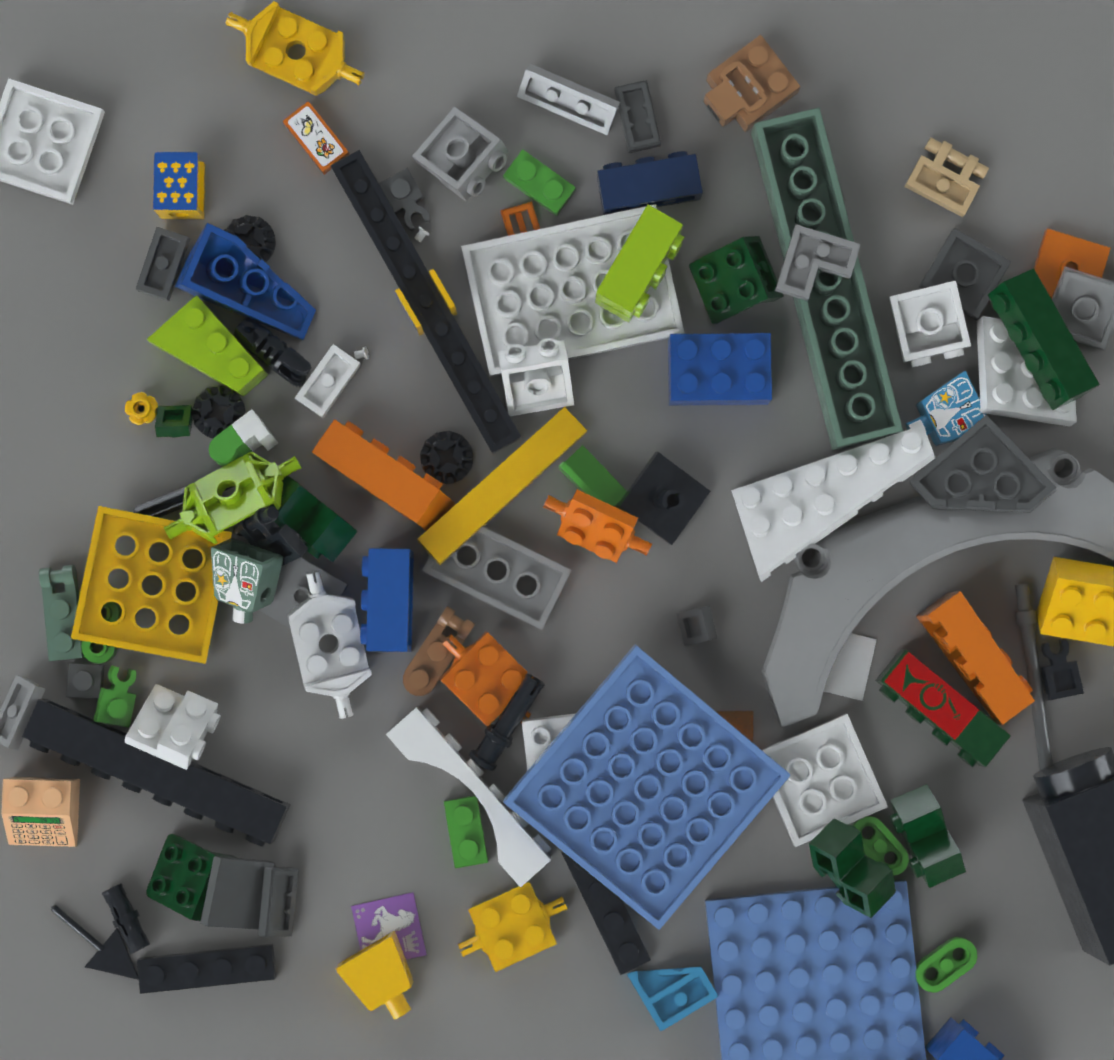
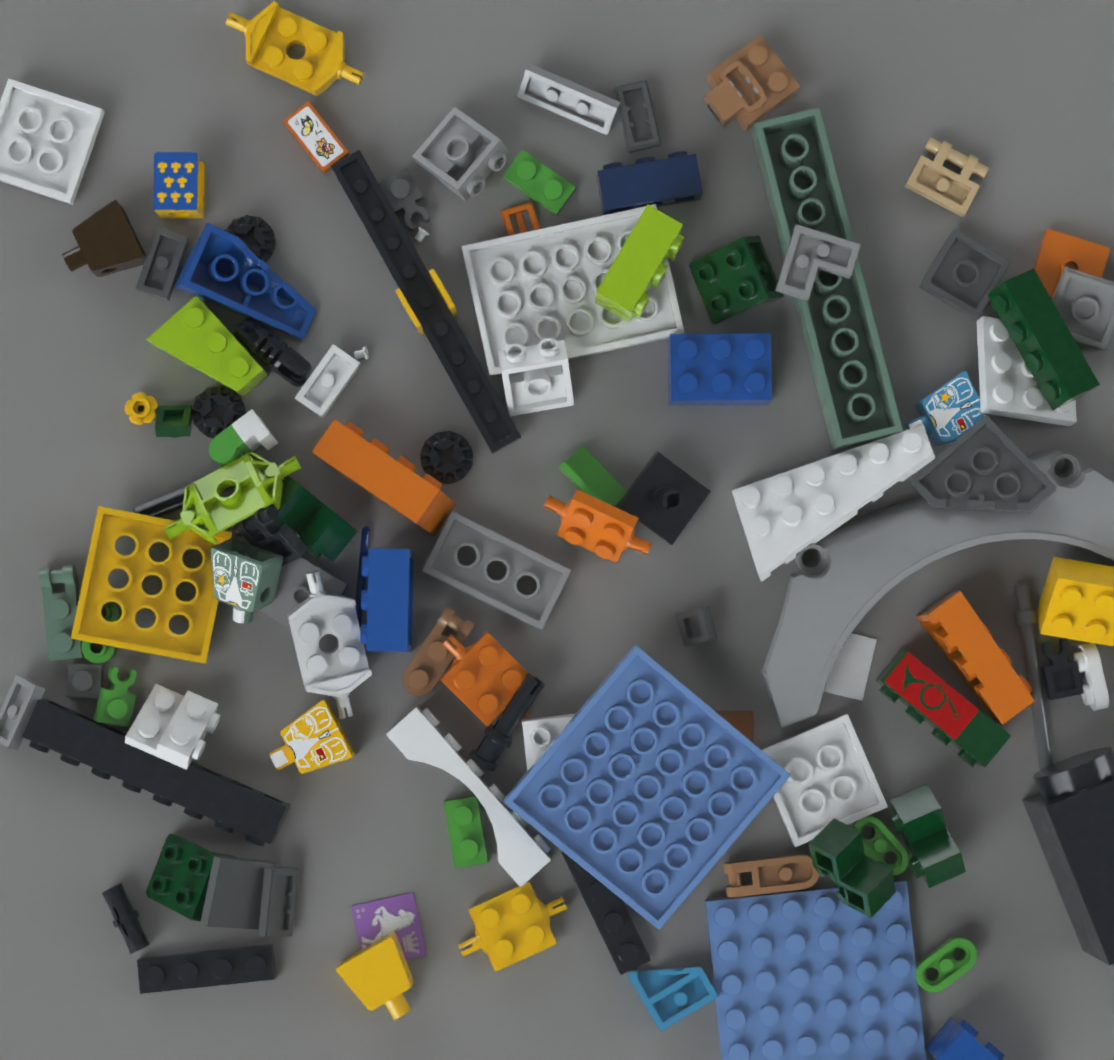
(41, 811): light nougat slope -> none
(106, 243): none -> dark brown torso
(111, 956): black piece -> none
(313, 741): none -> yellow torso
(361, 579): none -> clear blue axle
(502, 486): yellow tile -> none
(770, 875): none -> medium nougat plate
(930, 323): white plate -> none
(1093, 676): none -> white plate

